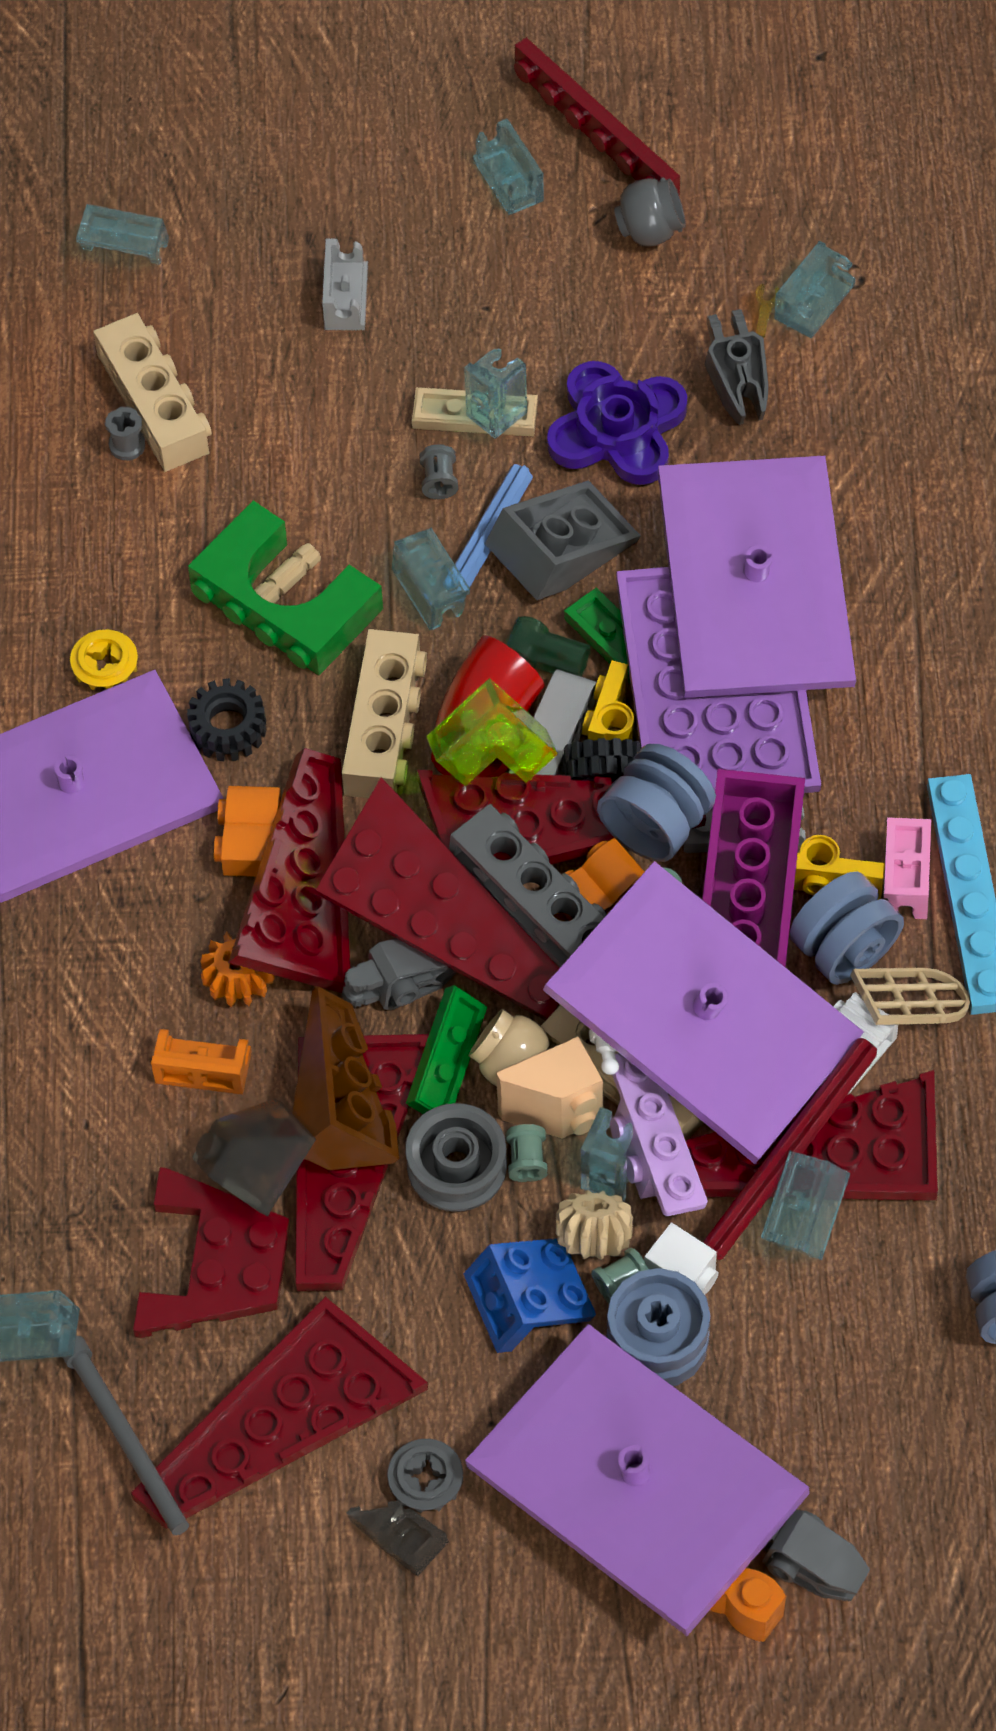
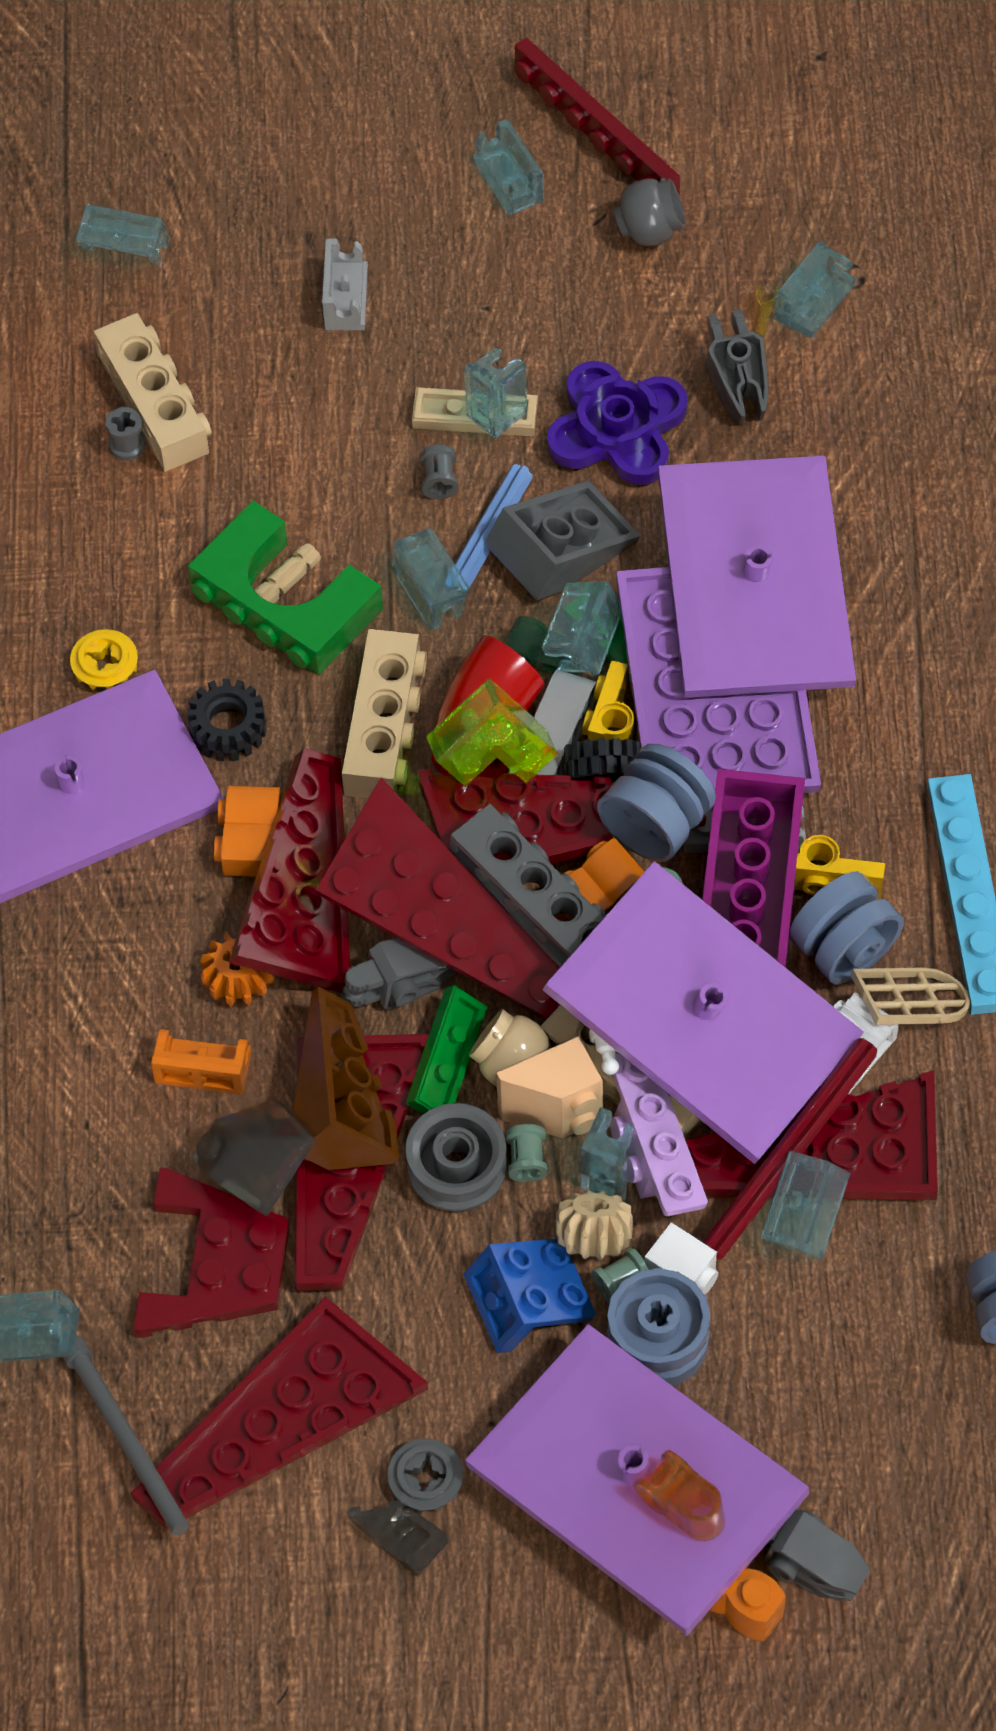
(583, 626): none -> clear light blue hinge
(676, 1491): none -> clear orange piece
(908, 864): bright pink hinge -> none

